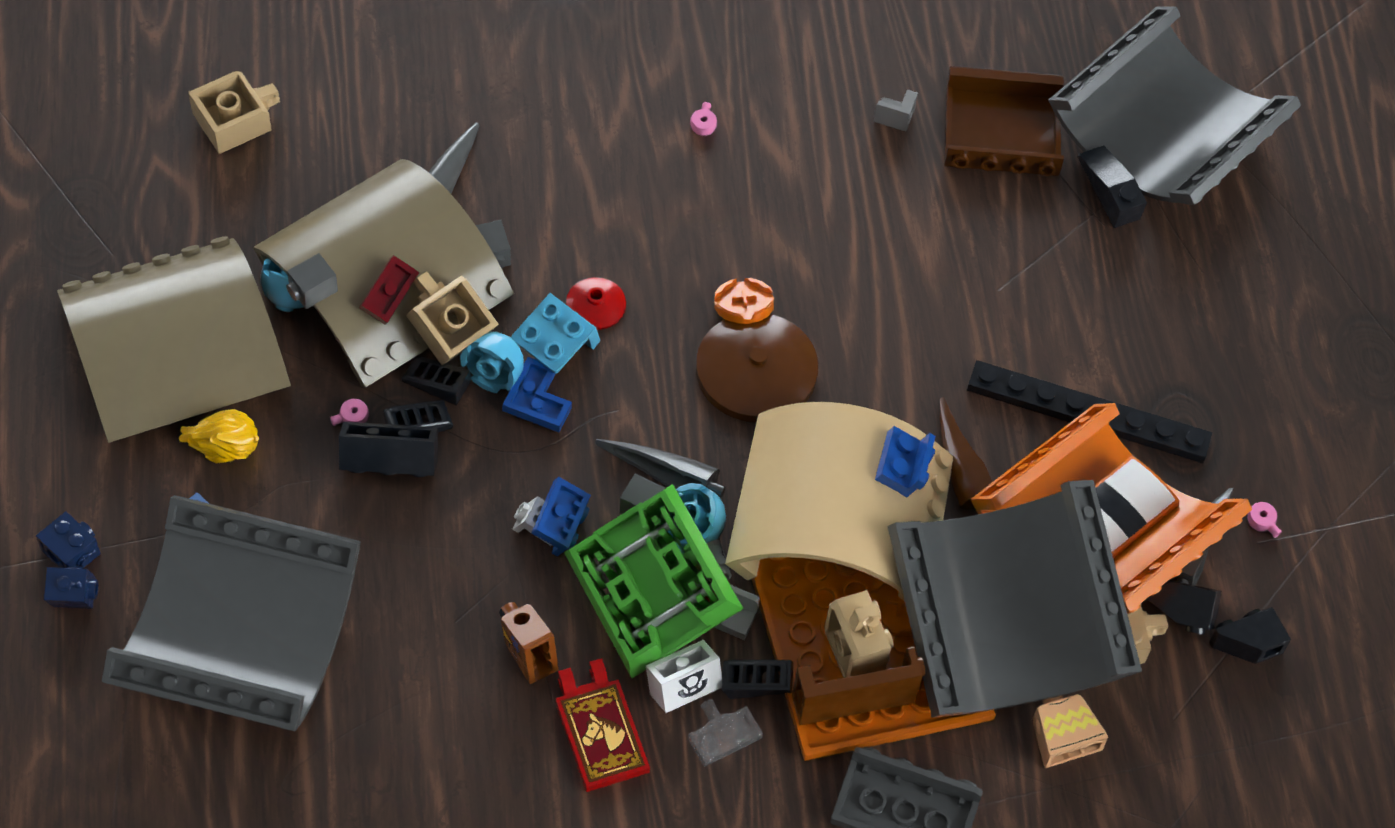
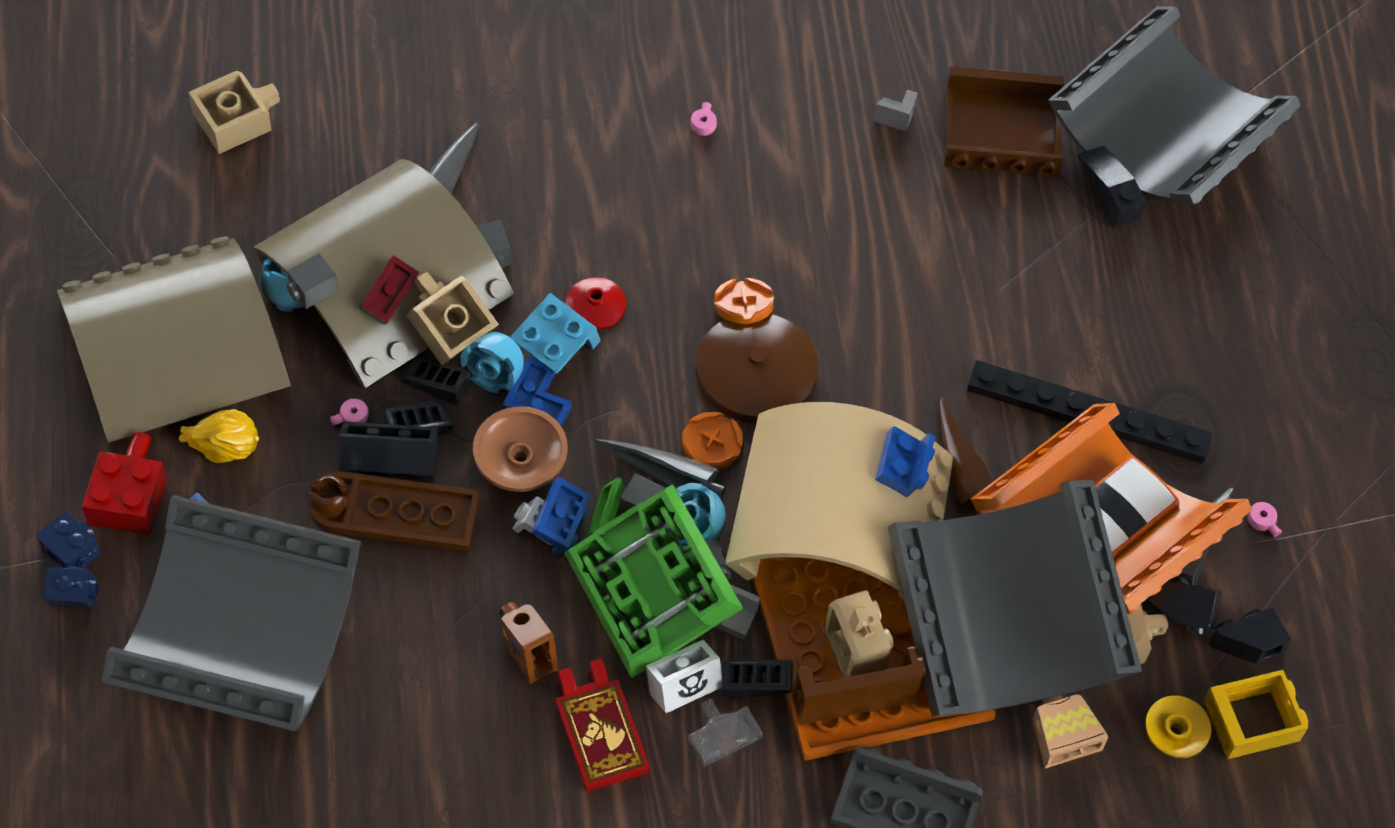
(125, 489): none -> red brick
(394, 510): none -> reddish brown plate
(517, 434): none -> nougat dish
(606, 505): none -> bright green tile
(712, 440): none -> orange tile
(1181, 714): none -> yellow dish
(1227, 726): none -> yellow window

